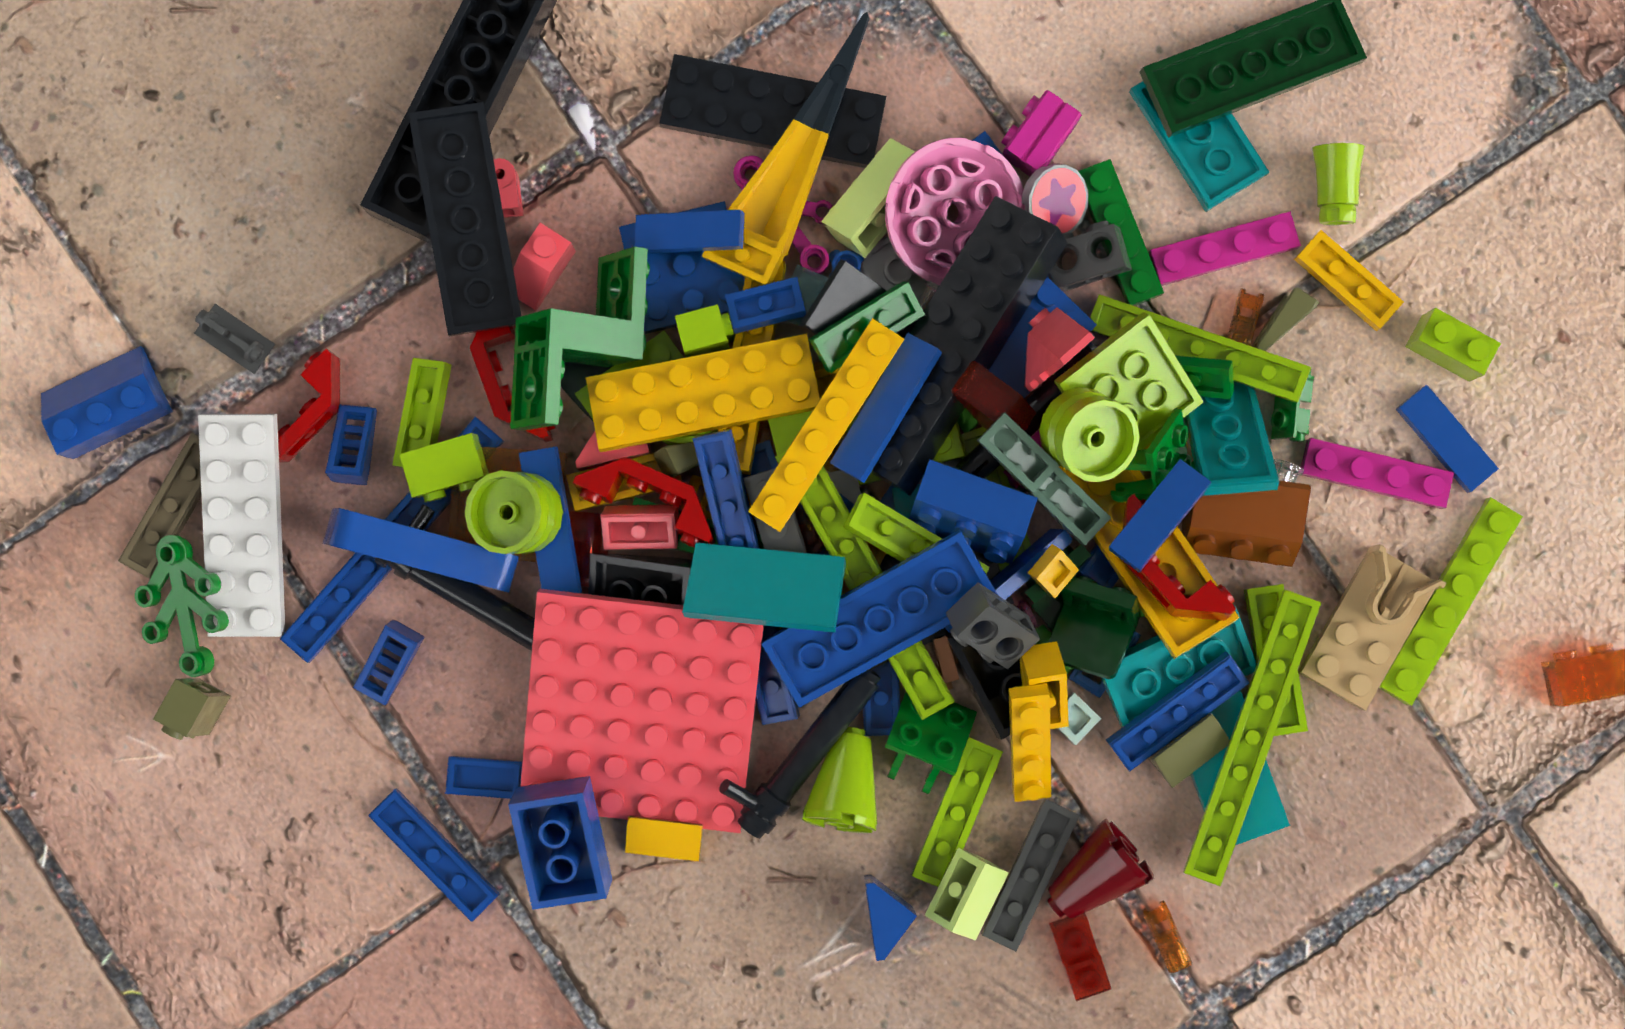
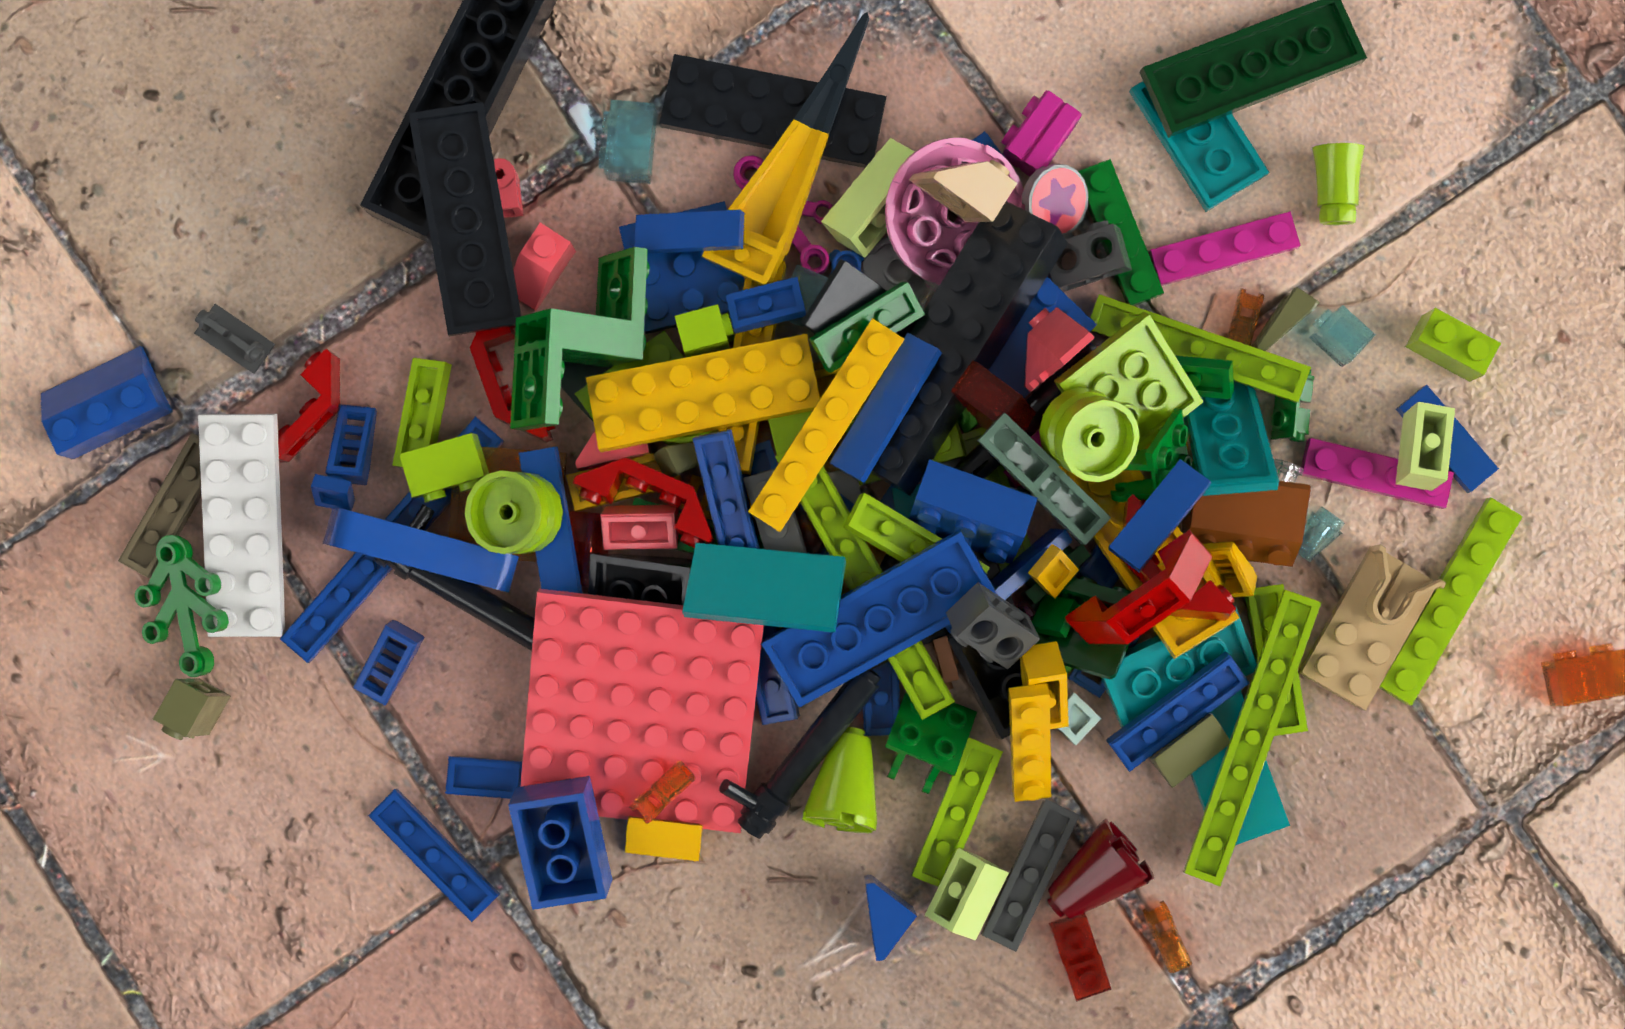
(332, 492): none -> blue plate
(629, 141): none -> clear light blue brick
(665, 790): none -> clear orange bar
(970, 189): none -> tan slope
(1051, 616): none -> green tile
(1150, 603): none -> red slope
(1231, 569): none -> yellow slope
(1319, 532): none -> clear light blue cone
(1341, 335): none -> clear light blue brick
(1348, 280): yellow plate -> none
(1425, 446): none -> yellowish green brick

